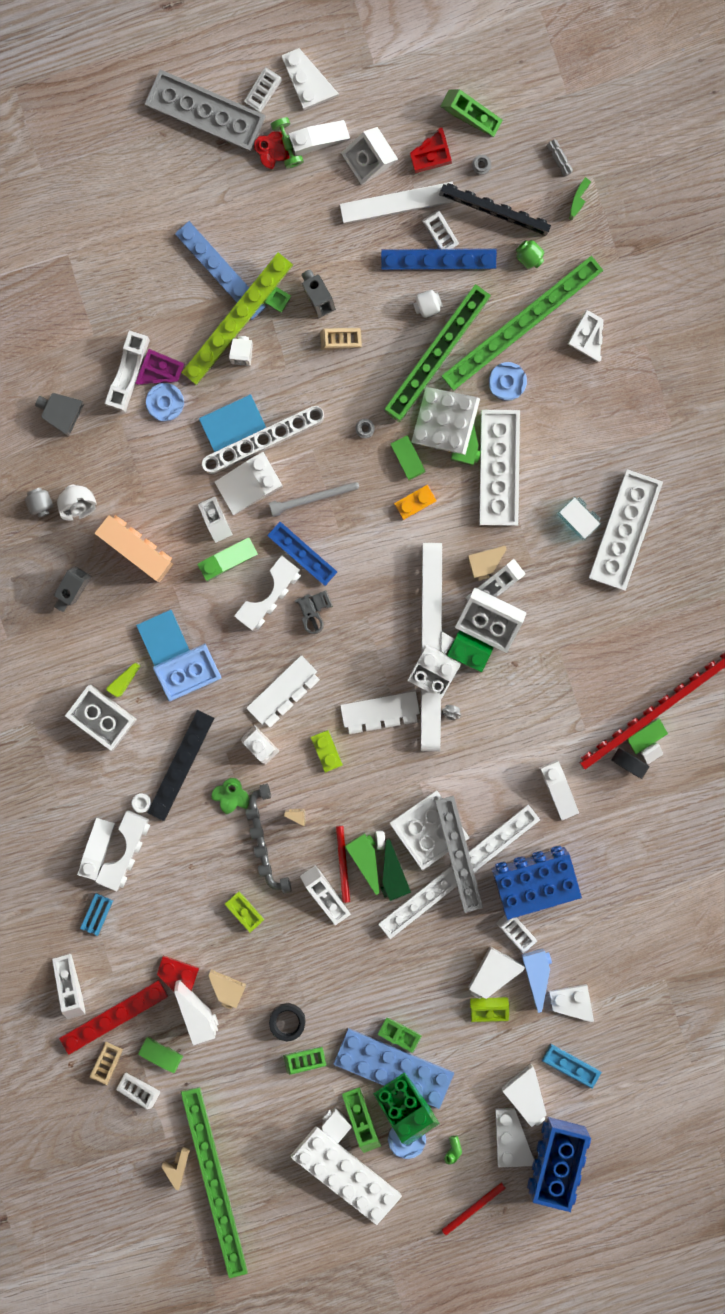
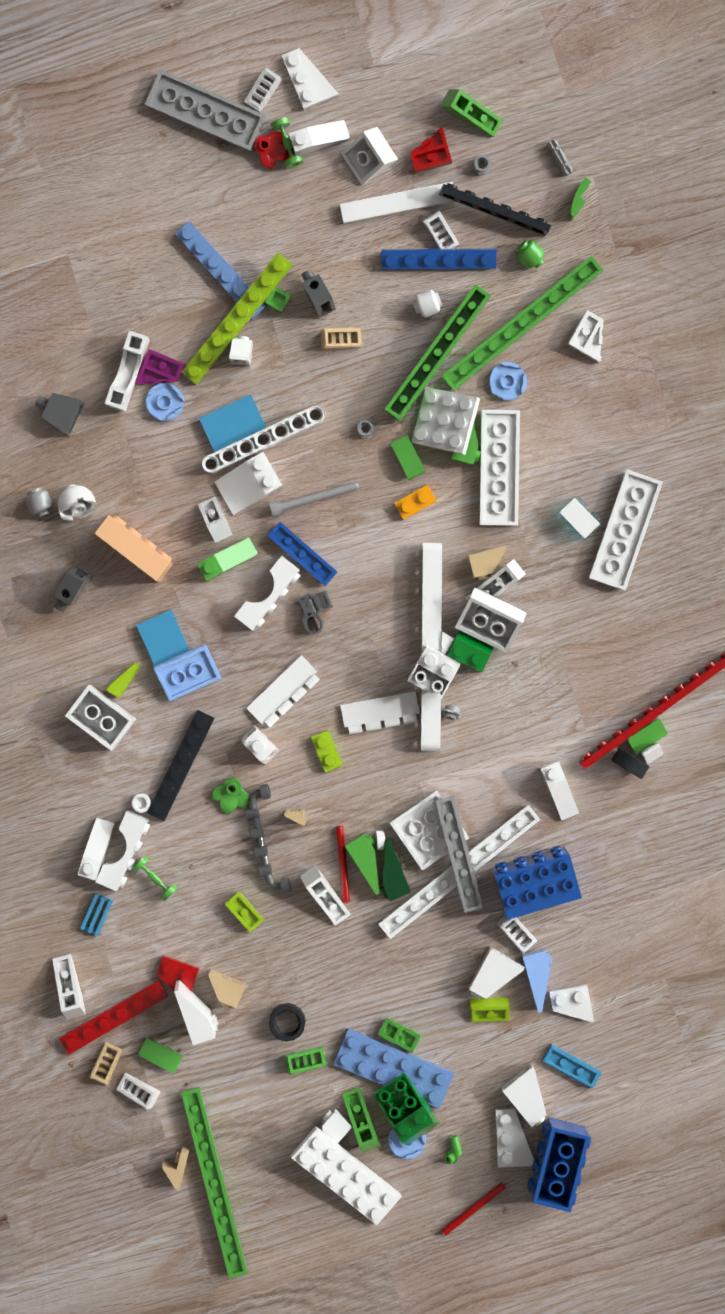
(154, 878): none -> bright green wheel

